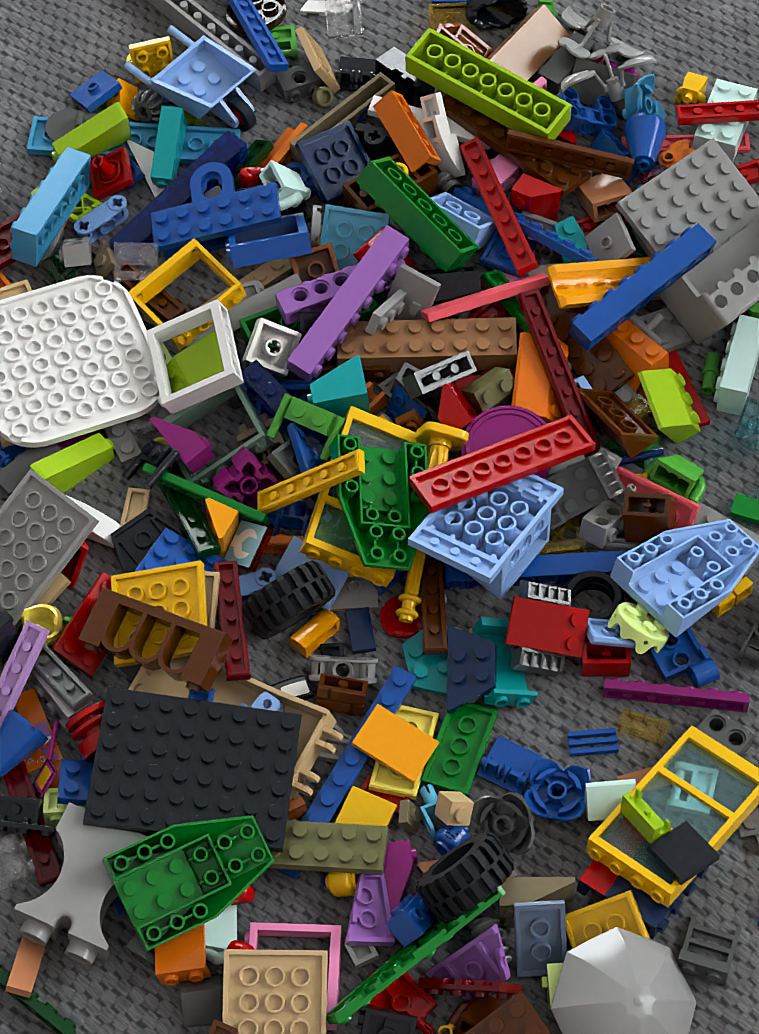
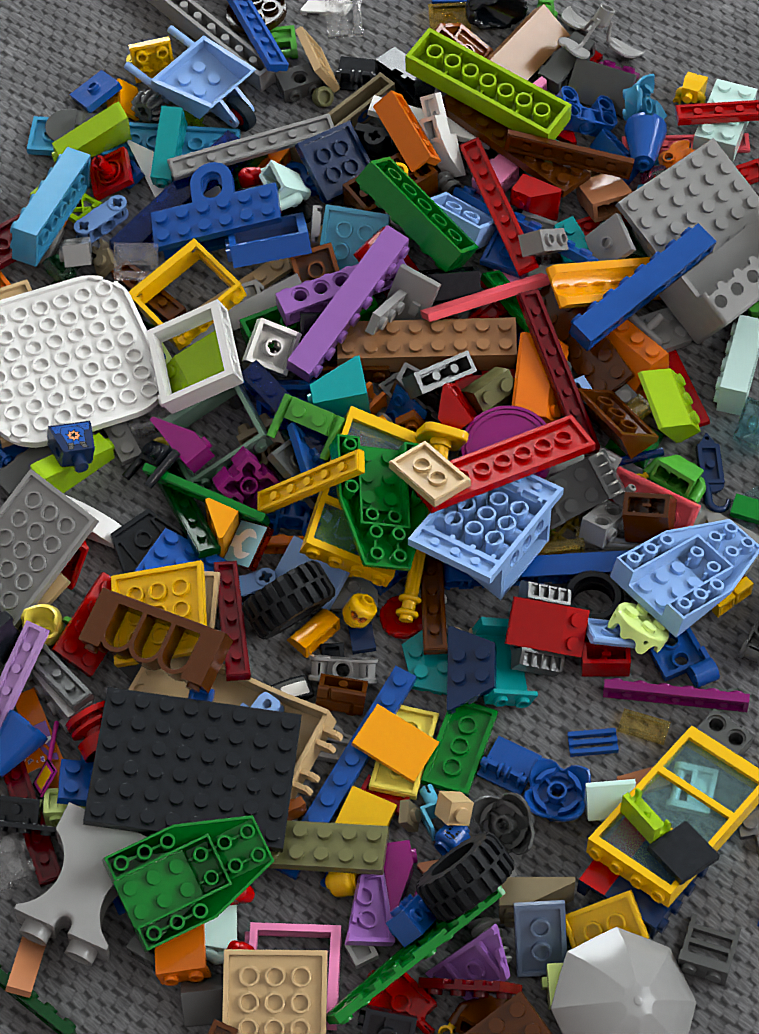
(72, 444): none -> dark blue torso
(135, 503): tan tile -> none
(249, 146): none -> light grey tile
(359, 610): none -> yellow head
(429, 473): none -> tan tile
(543, 242): none -> light grey brick
(614, 84): light grey plant -> none
(710, 373): bright green pin -> none
(710, 460): none -> dark blue plate

